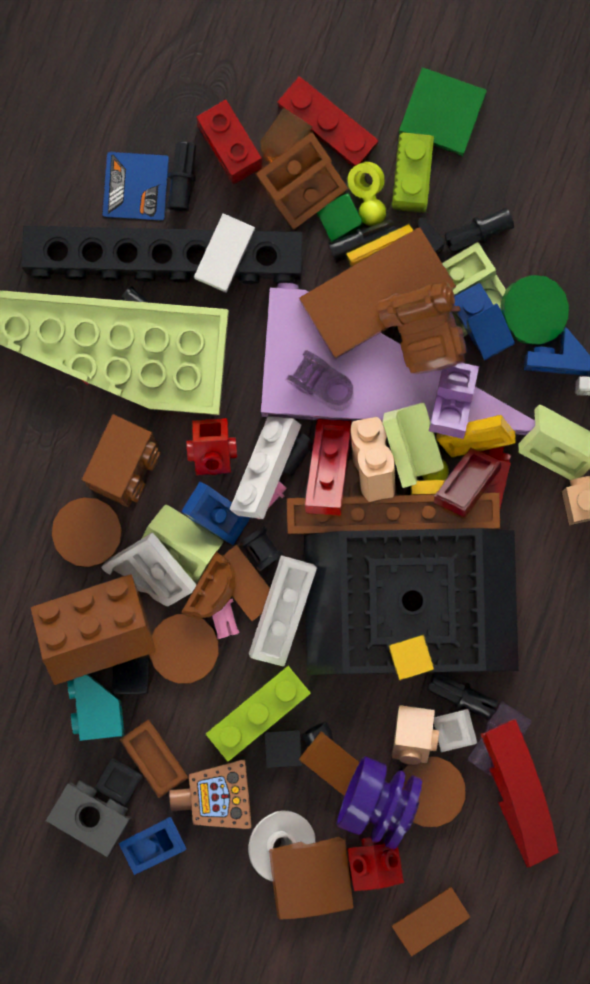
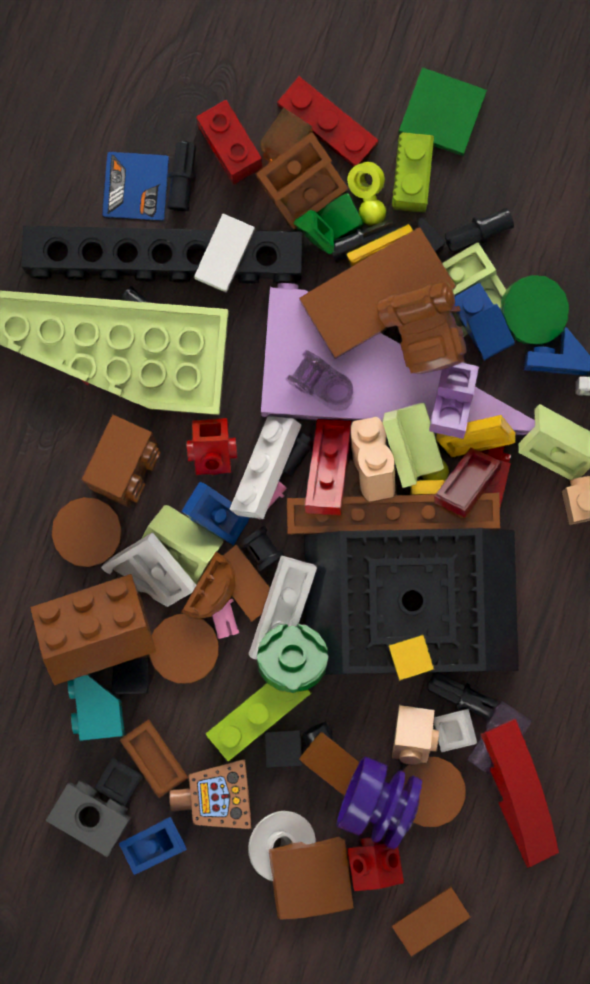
(292, 658): none -> tile
(316, 230): none -> green slope

